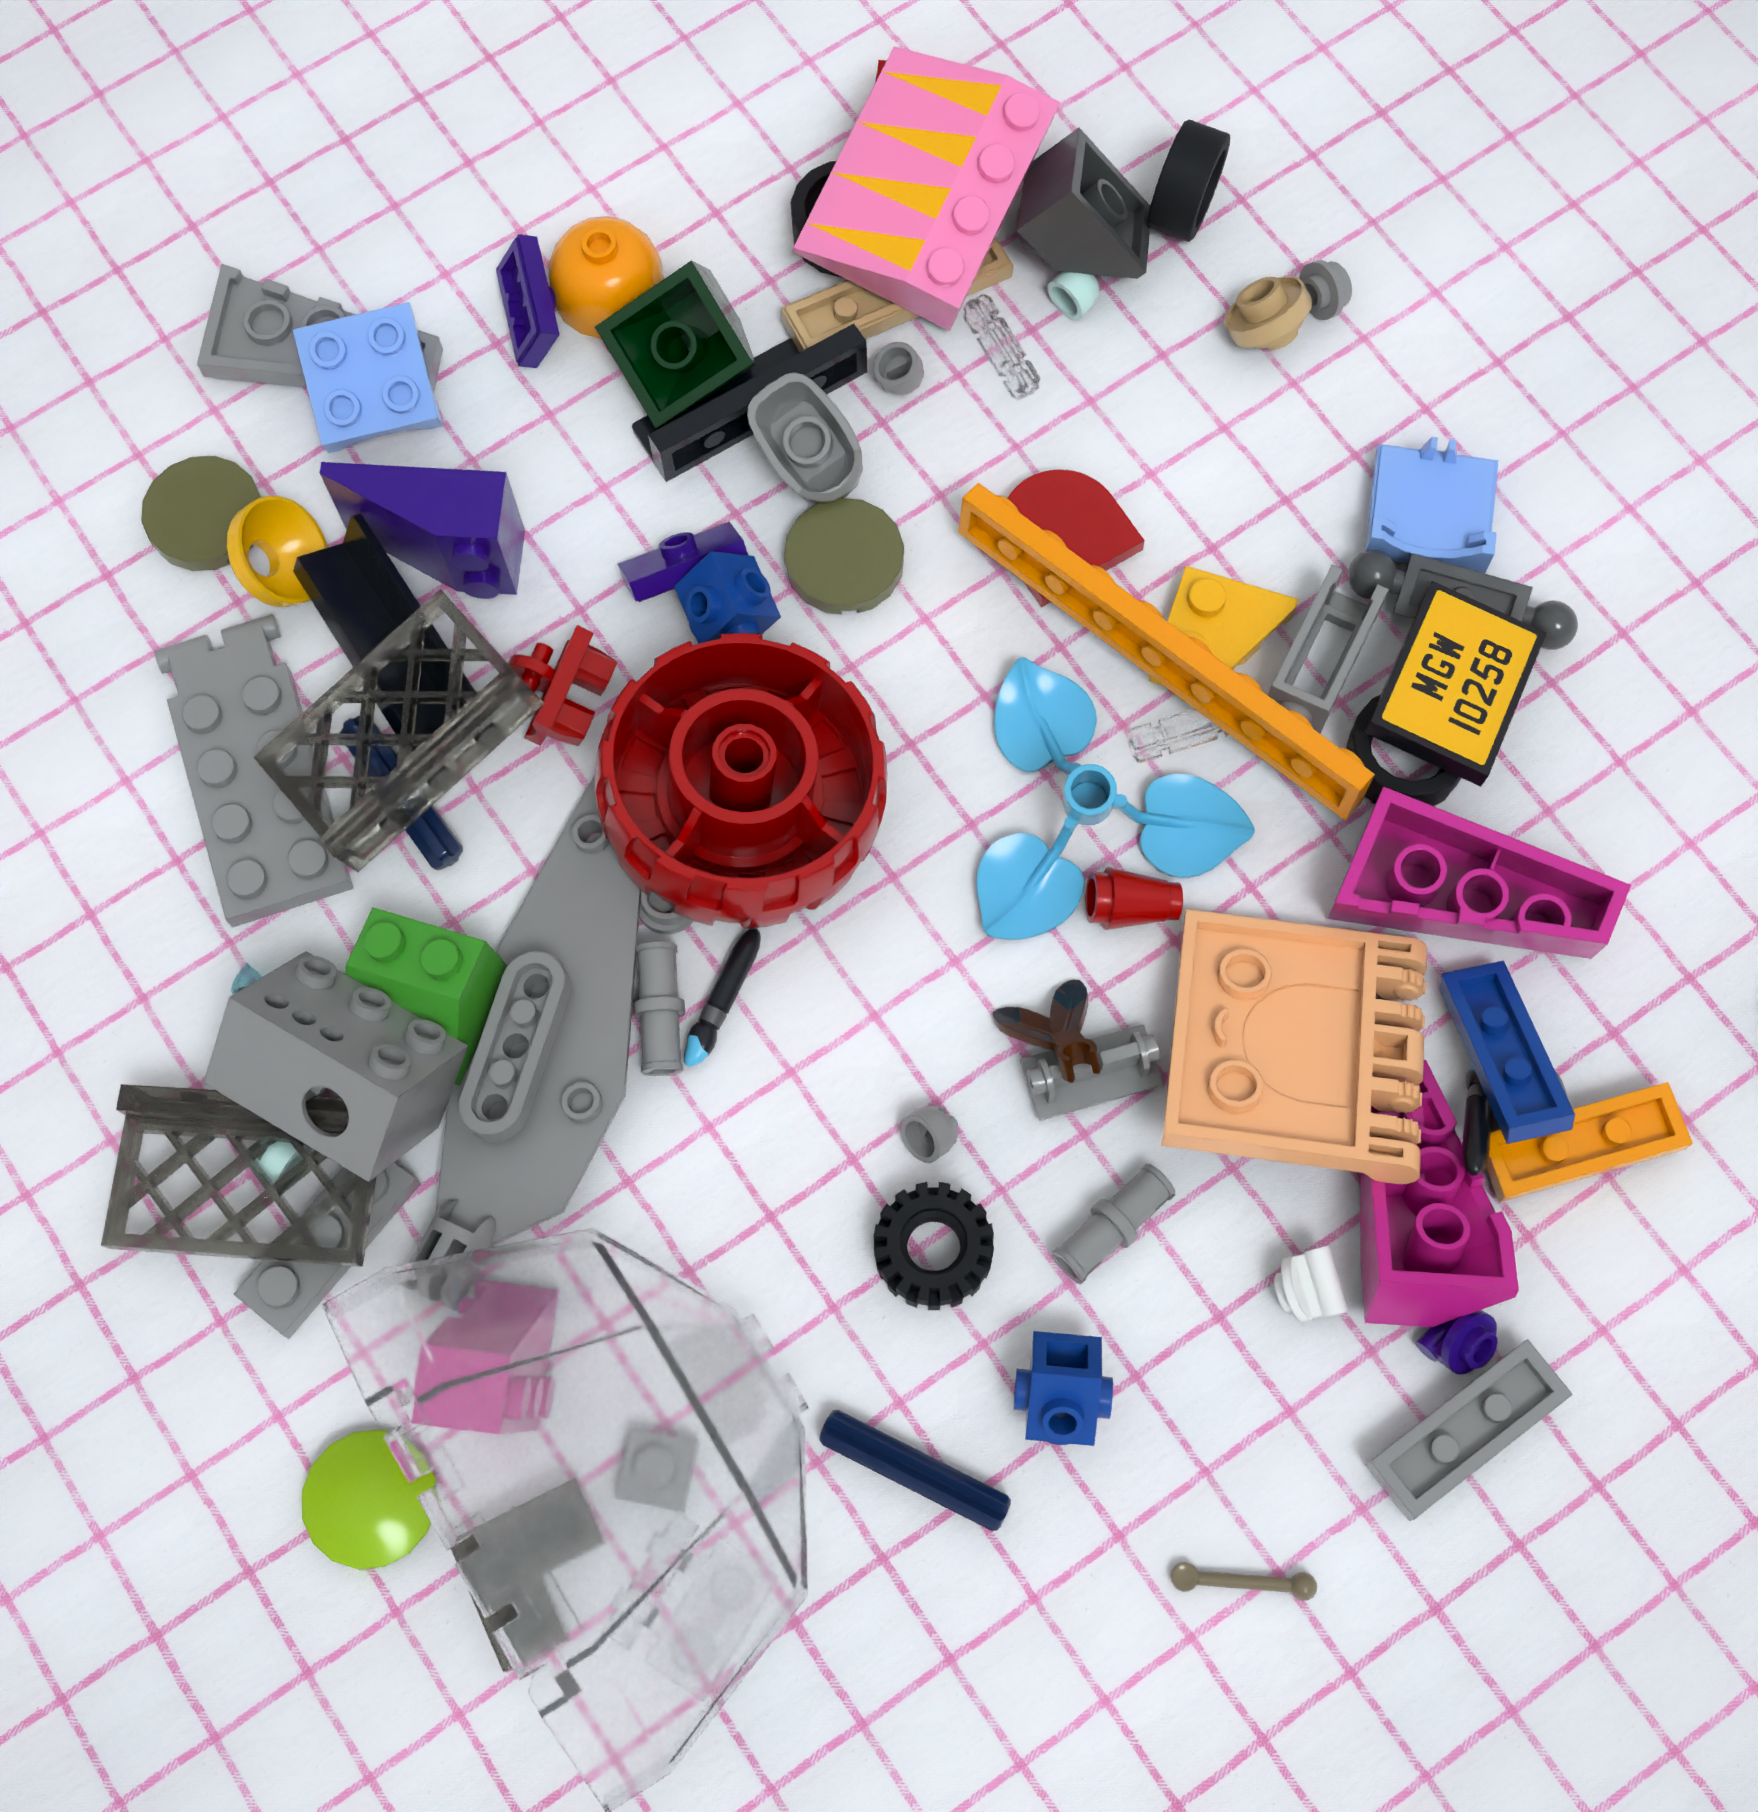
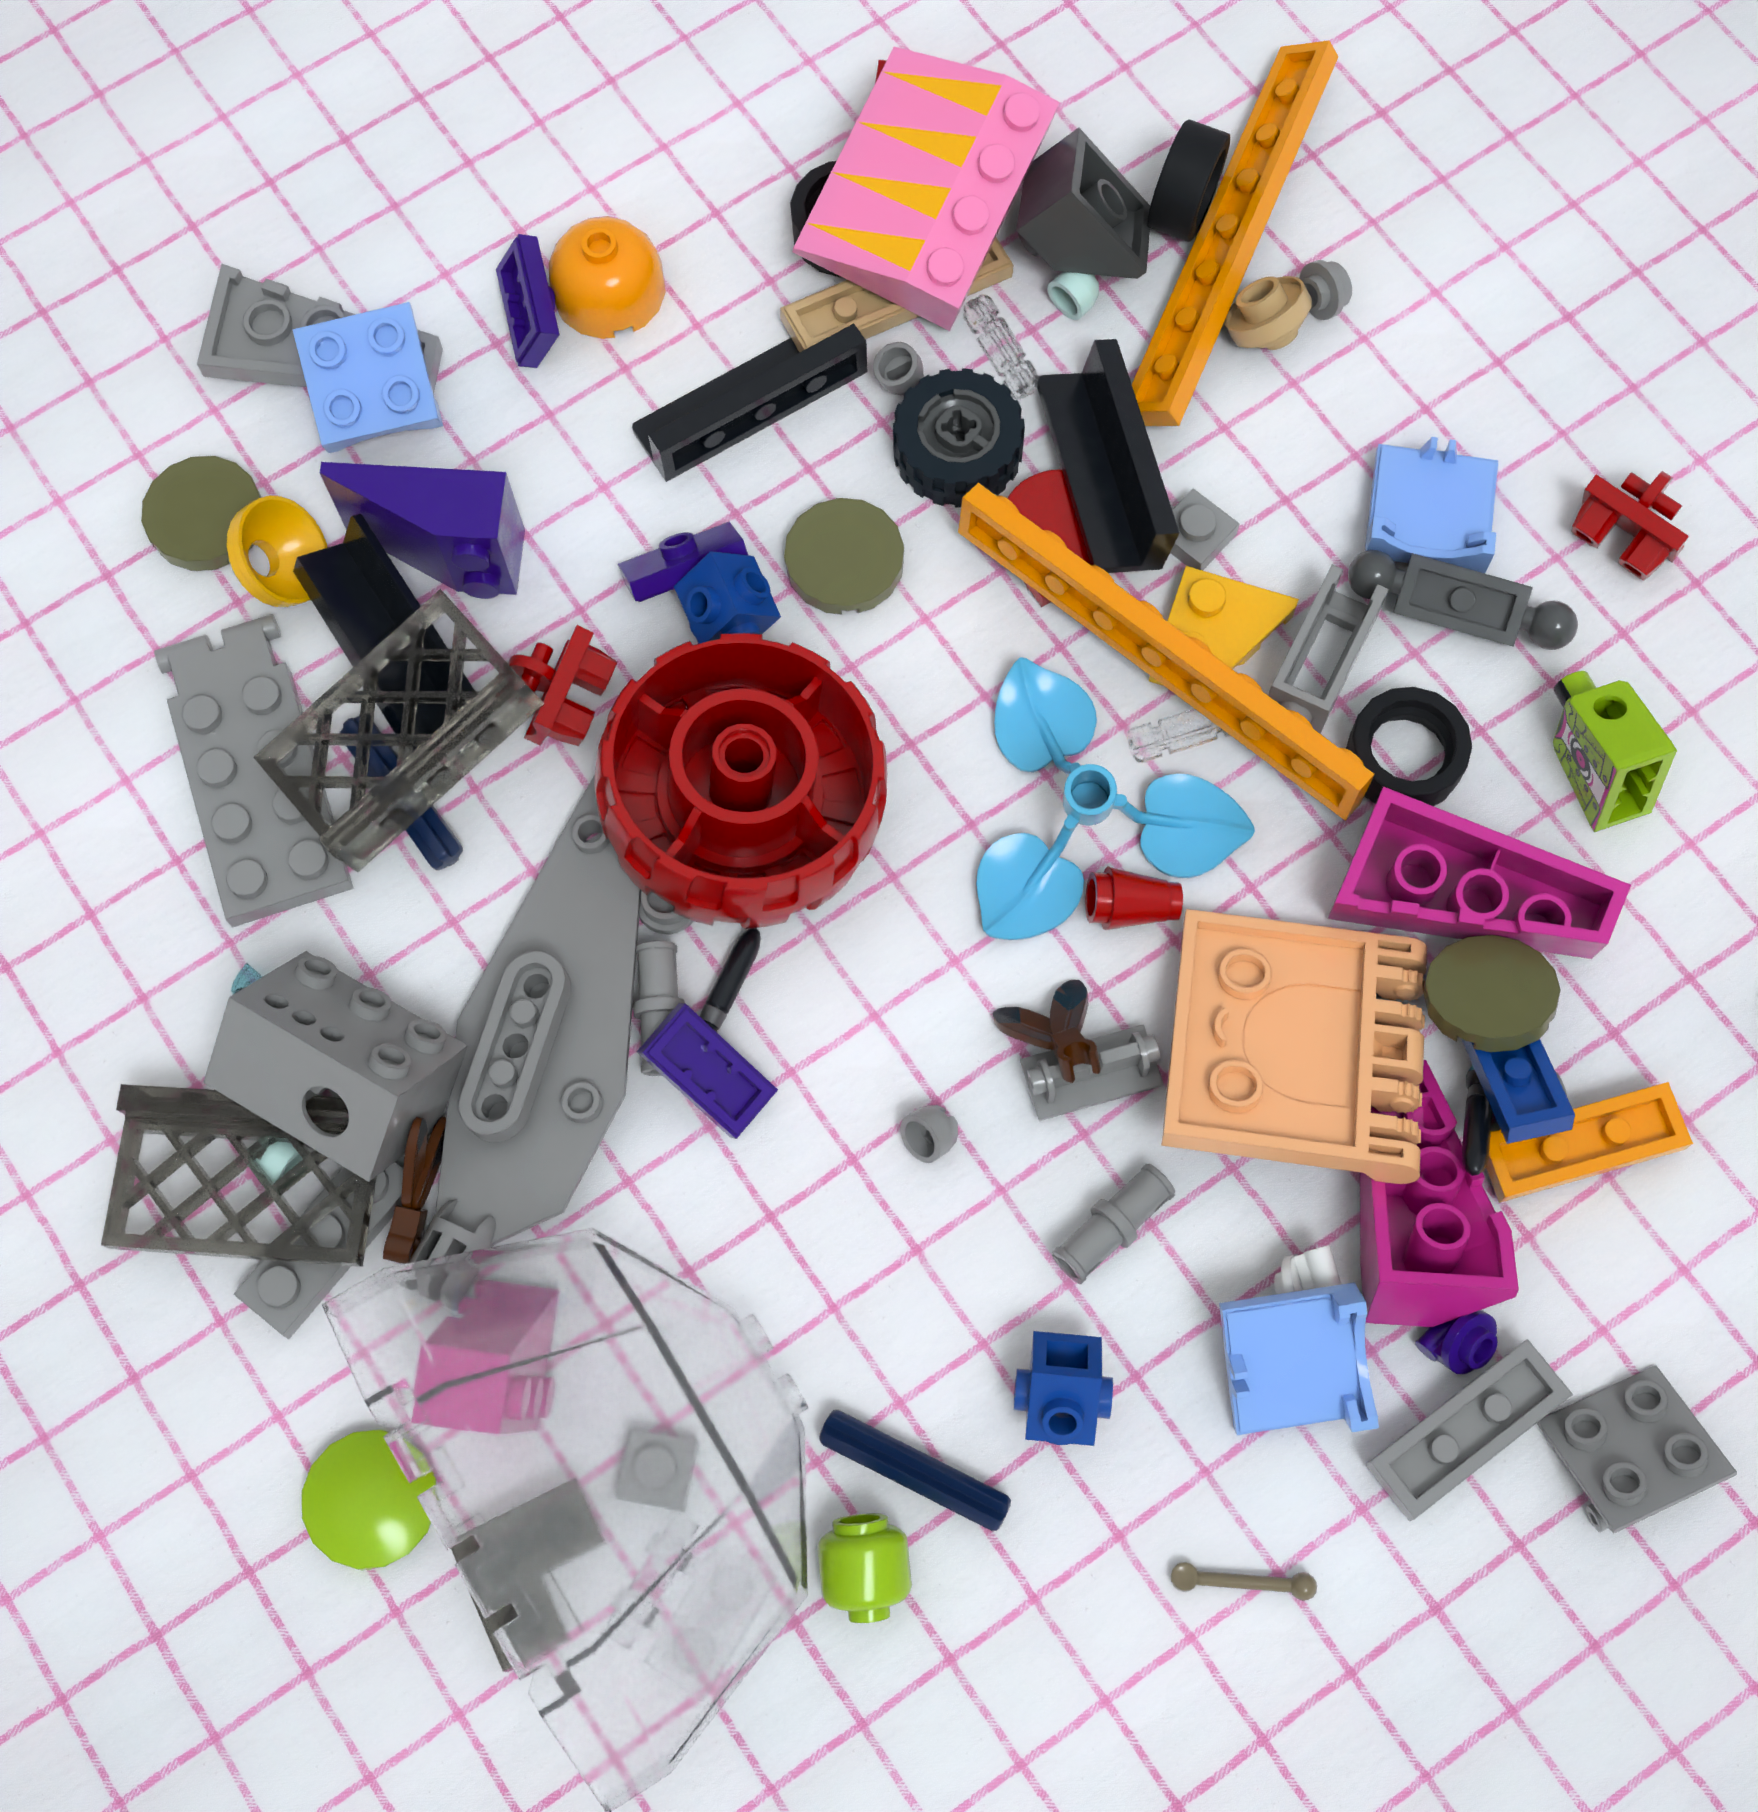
(419, 1173): none -> reddish brown piece
(429, 974): bright green slope -> none
(677, 343): dark green slope -> none
(707, 1070): none -> dark purple plate
(806, 439): light grey piece -> none
(864, 1566): none -> lime head
(941, 1206): black tyre -> none
(957, 434): none -> black wheel
(1109, 463): none -> black panel
(1202, 529): none -> light grey plate
(1231, 232): none -> light orange plate
(1298, 1359): none -> light blue piece
(1456, 683): tile -> none
(1492, 993): none -> olive tile
(1610, 749): none -> lime torso
(1635, 1450): none -> light grey hinge
(1654, 536): none -> red hips

